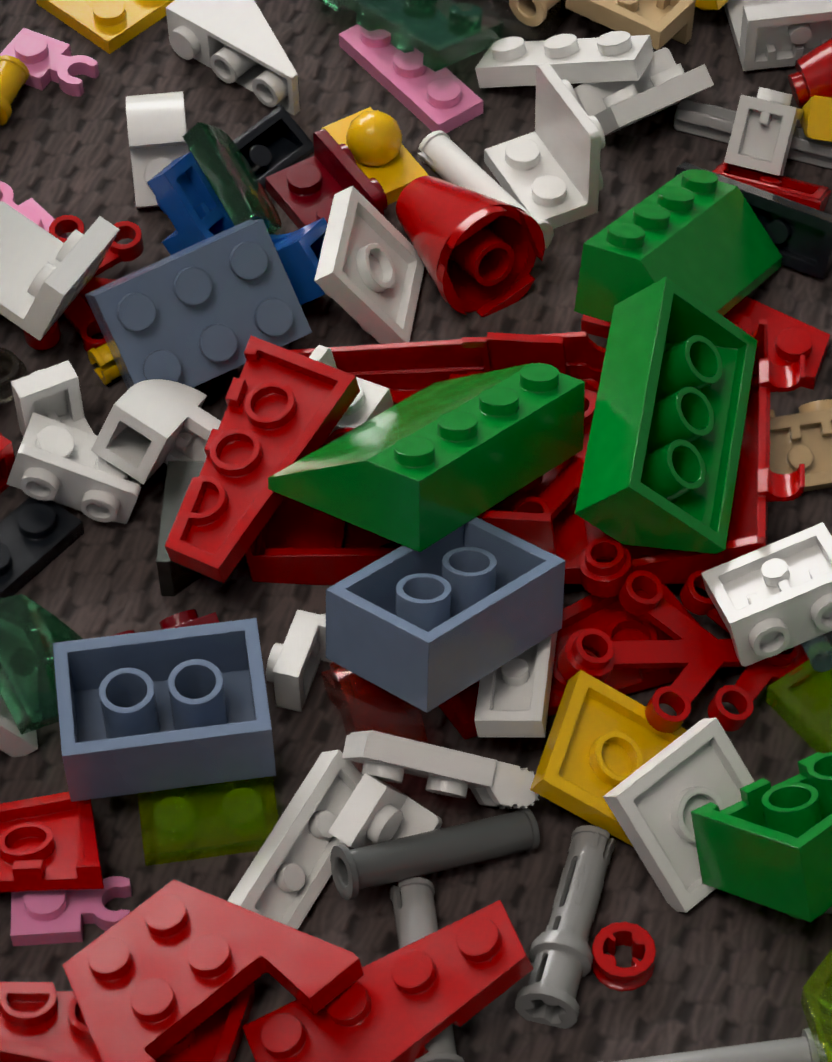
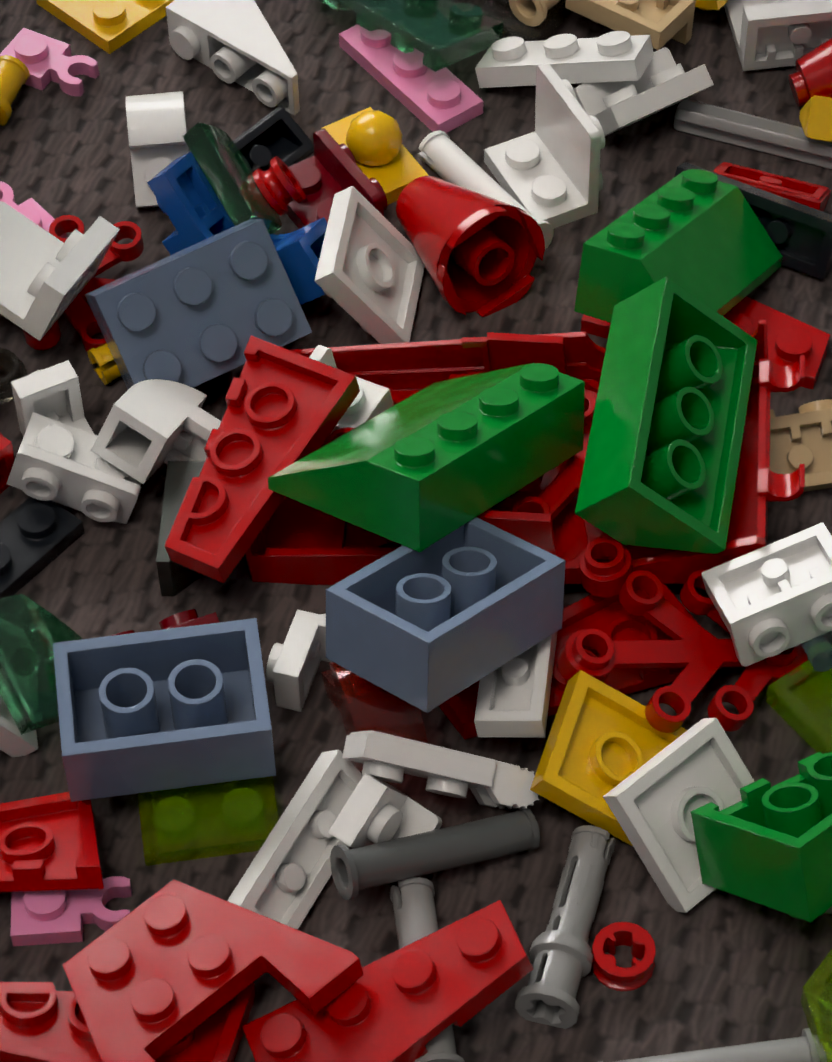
(278, 186): none -> red bush
(763, 131): white bracket -> none

